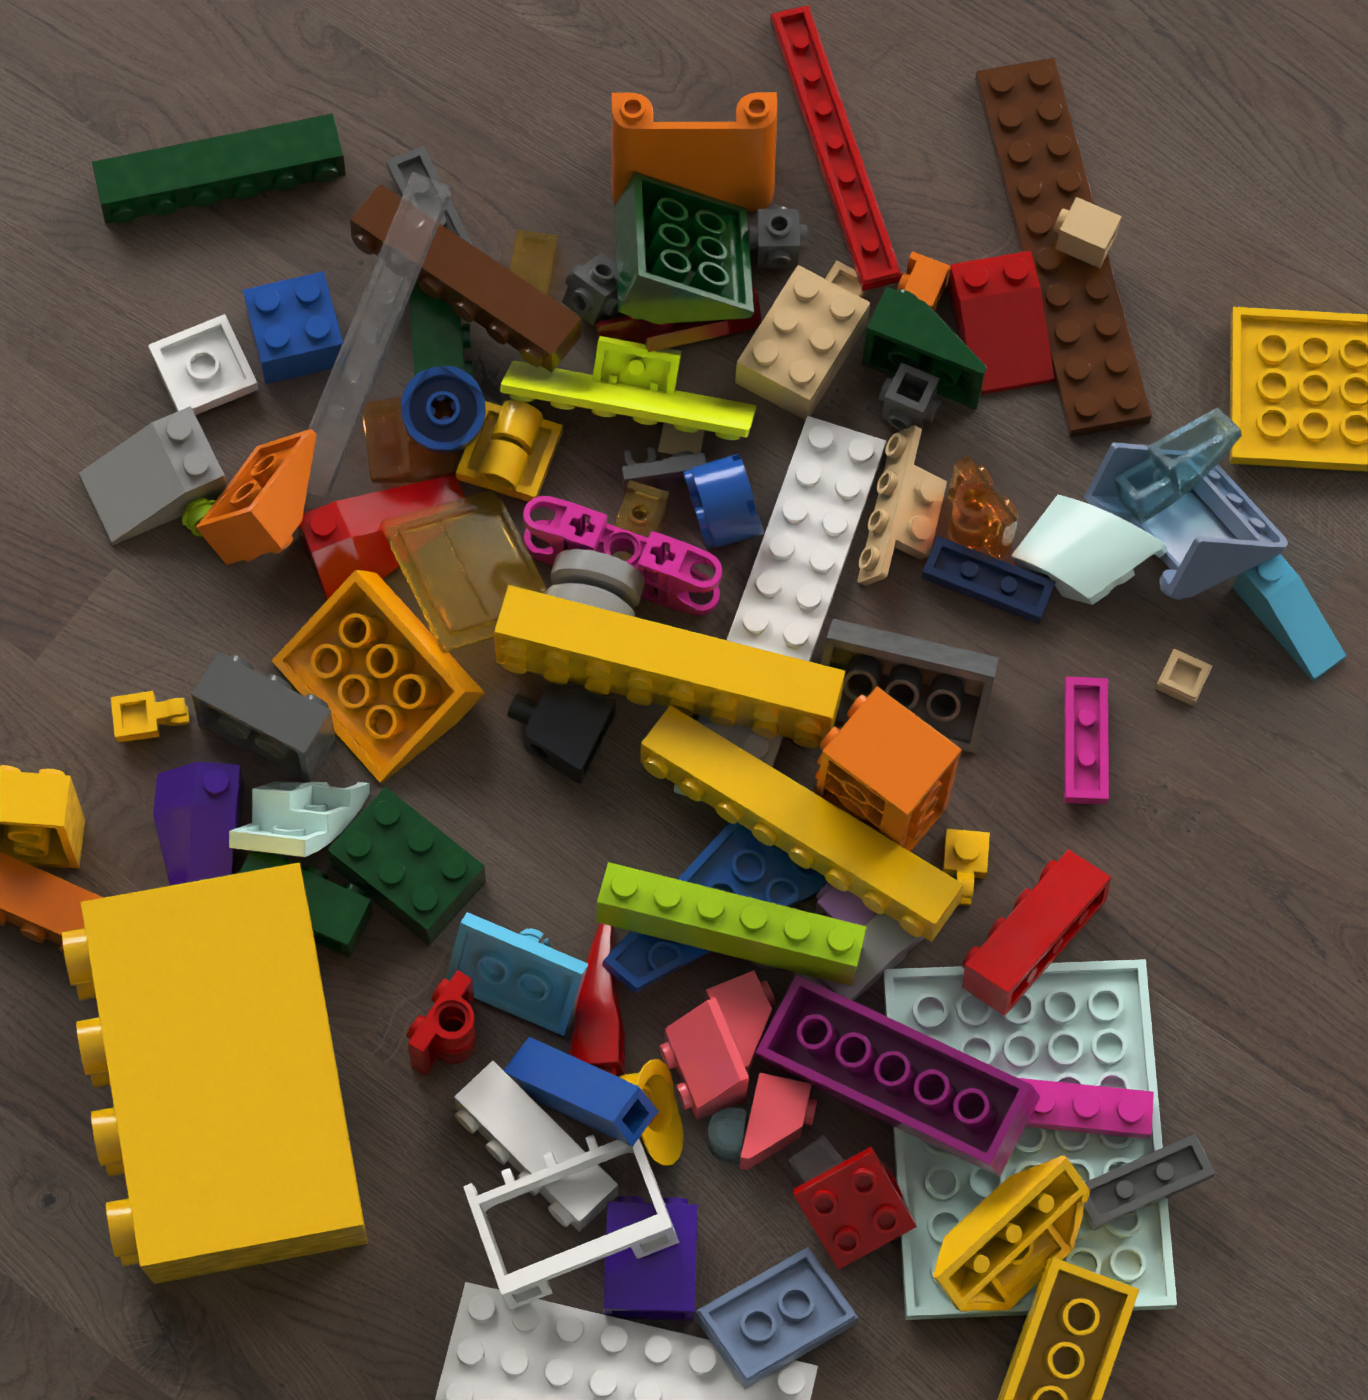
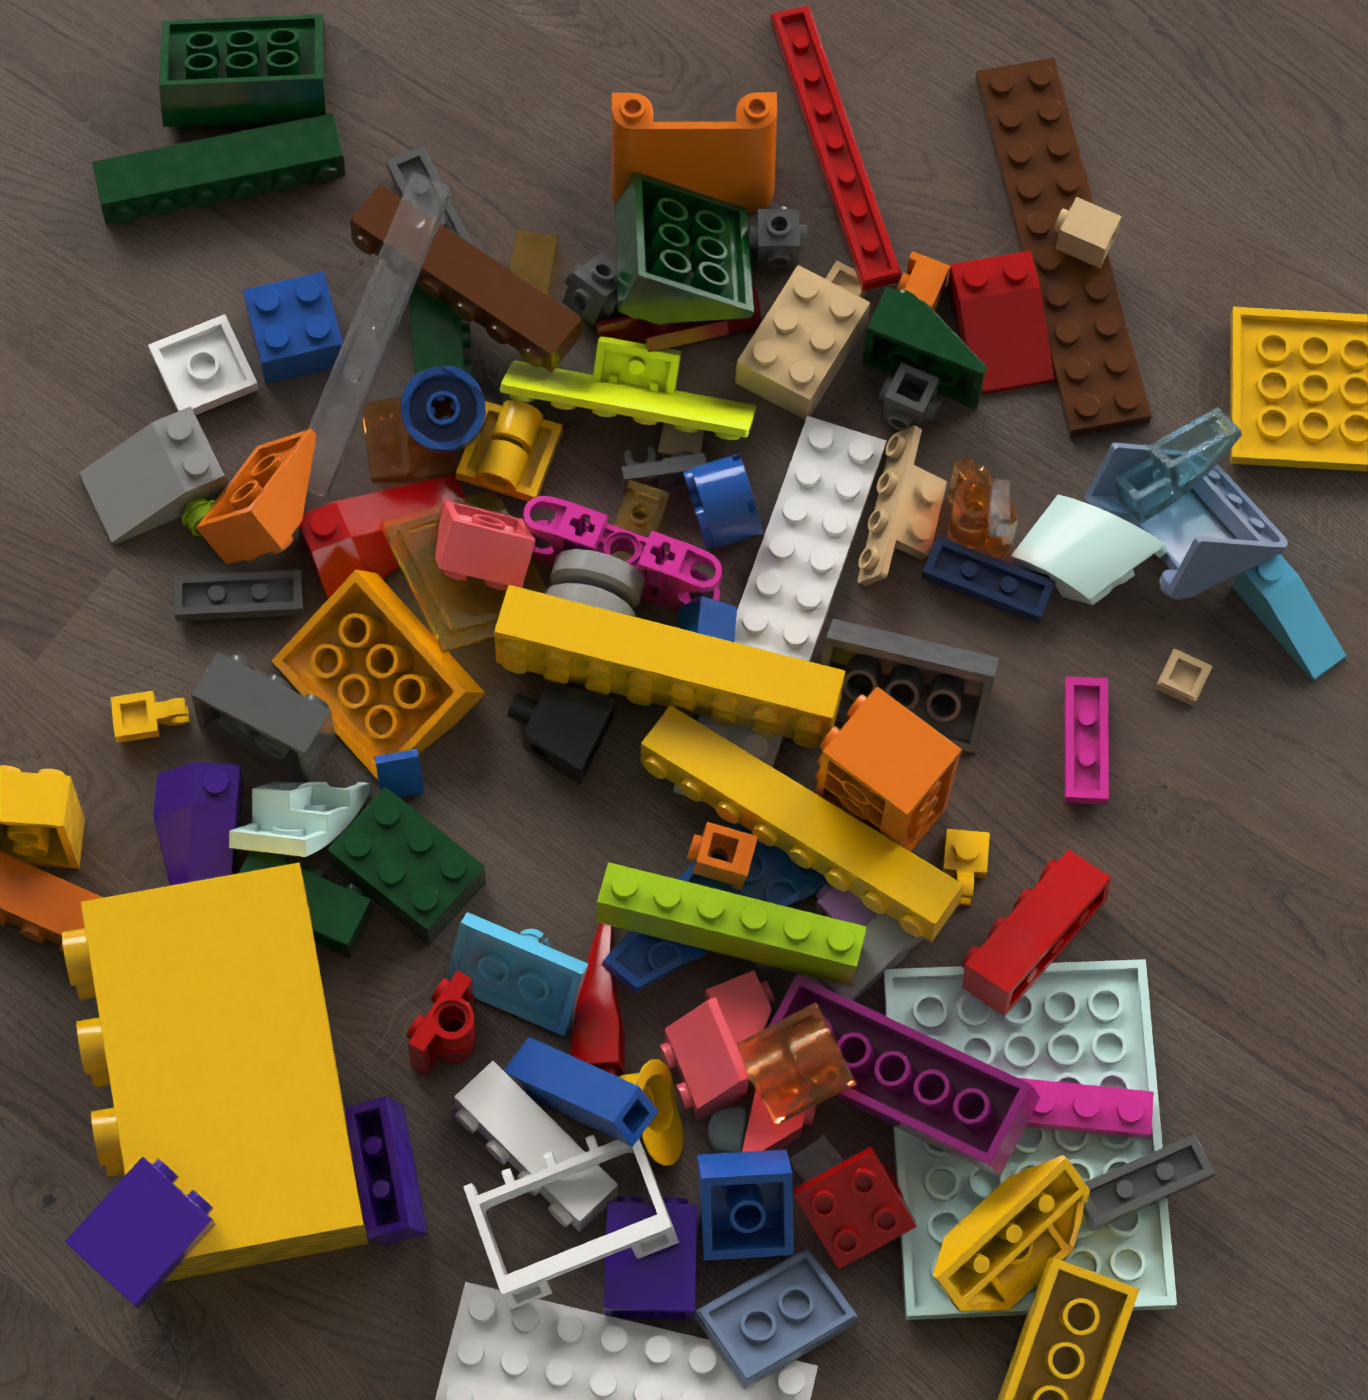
(142, 1230): none -> dark purple brick
(238, 595): none -> dark grey plate
(242, 70): none -> dark green slope
(385, 1171): none -> dark purple brick
(400, 773): none -> blue tile
(483, 546): none -> coral slope
(708, 618): none -> blue brick
(732, 845): none -> orange brick
(745, 1204): none -> blue brick
(795, 1064): none -> clear orange plate
(999, 508): none -> clear tile

